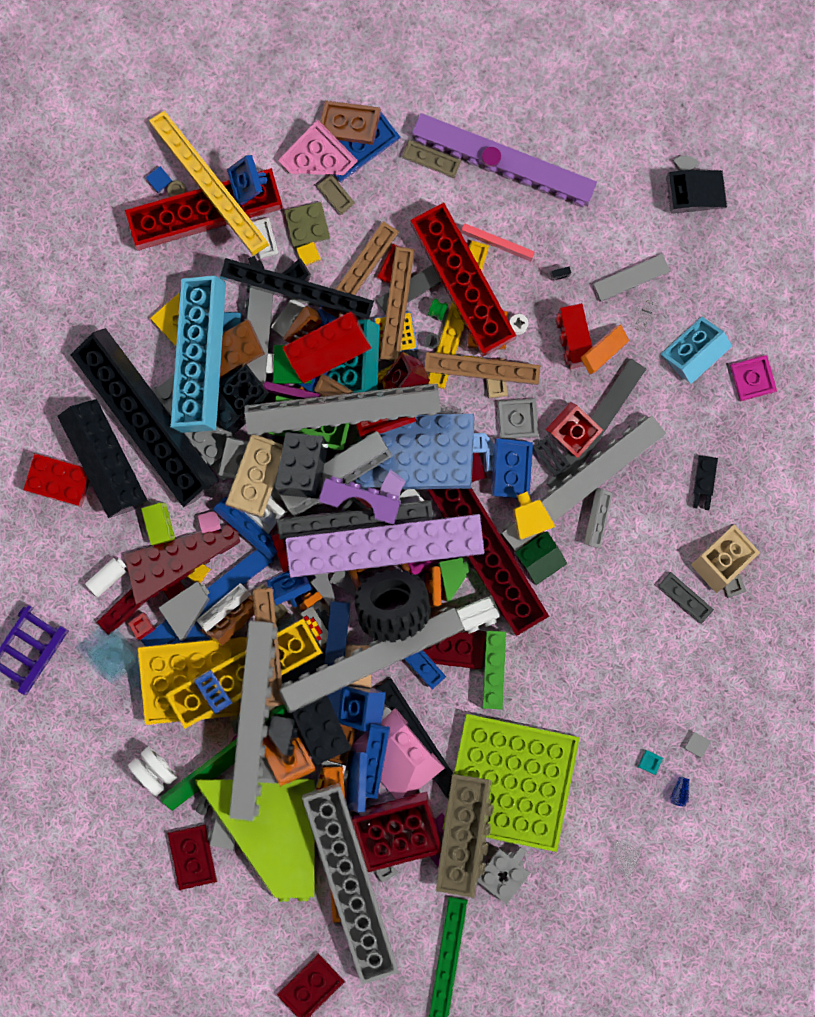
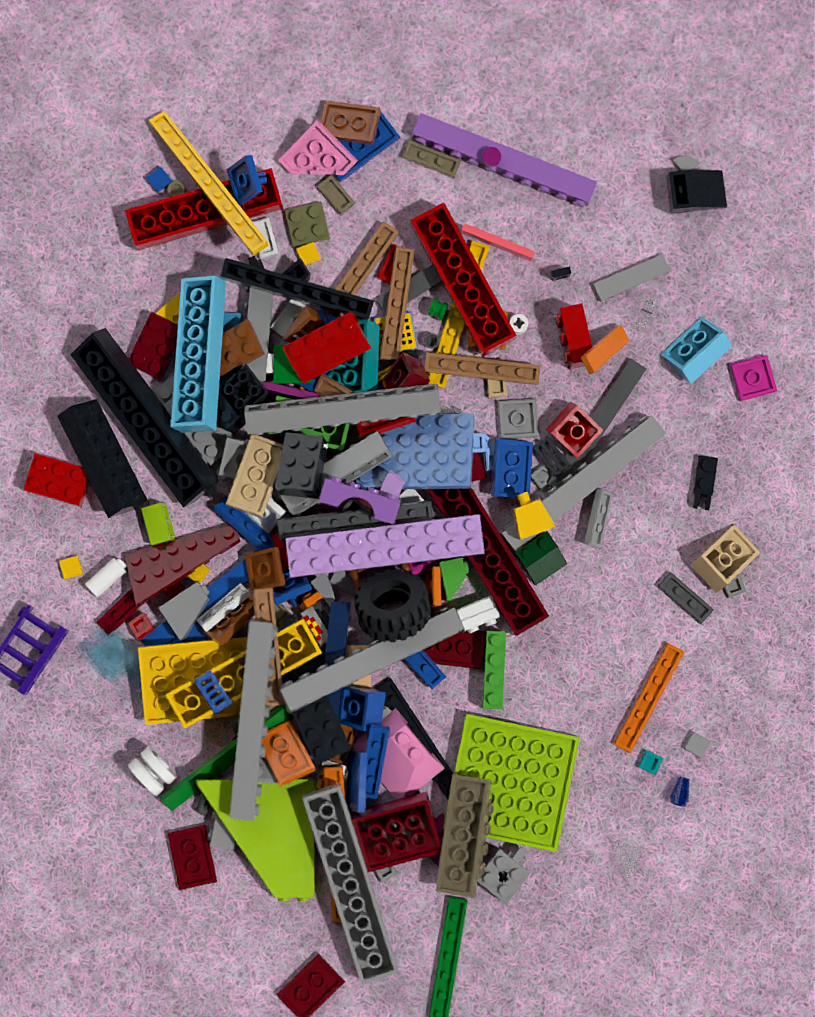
(71, 567): none -> yellow tile
(155, 346): none -> dark red plate
(209, 522): bright pink tile -> none
(265, 569): none -> dark orange tile
(281, 736): black slope -> none
(540, 476): none -> light grey tile
(648, 698): none -> orange tile

